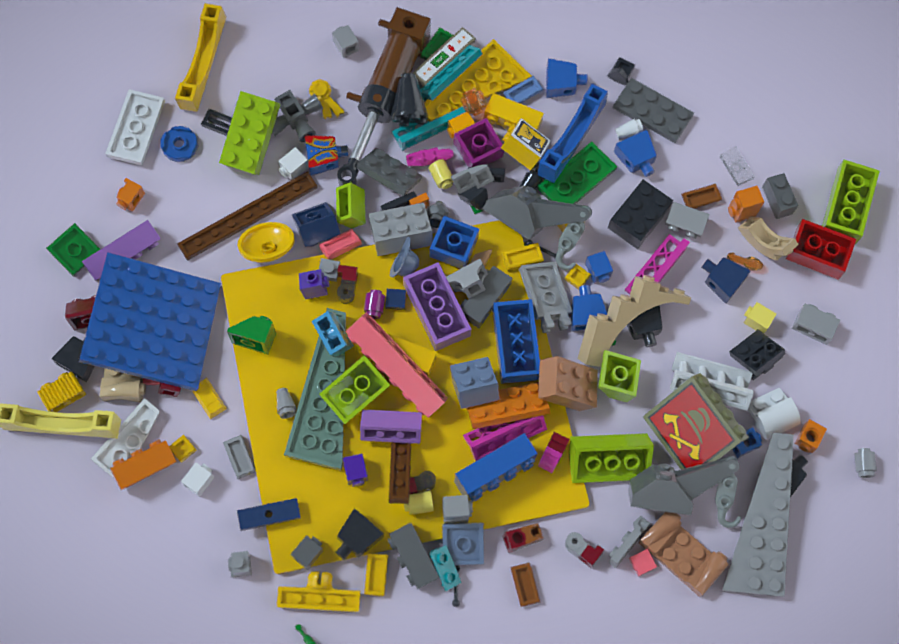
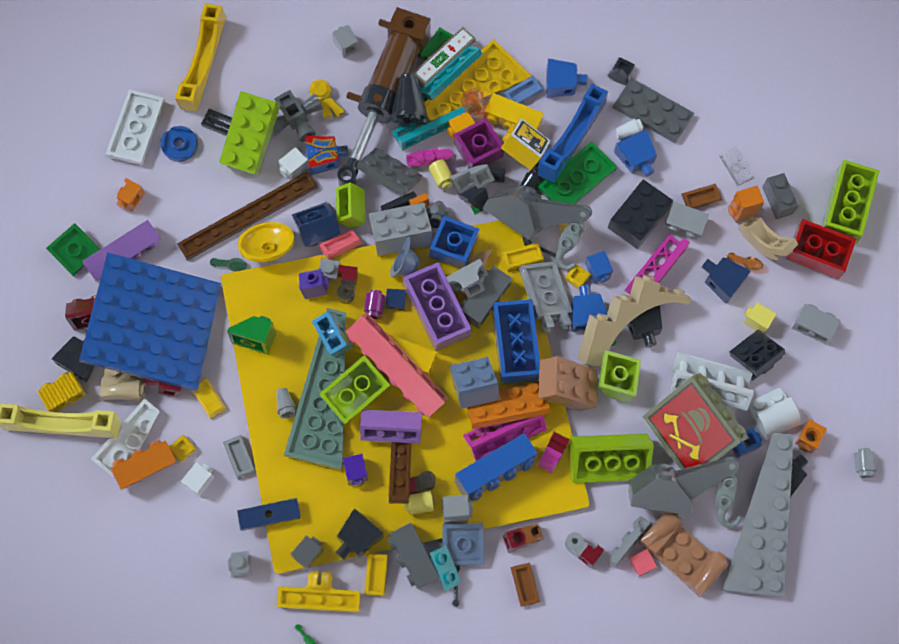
(233, 264): none -> clear green piece

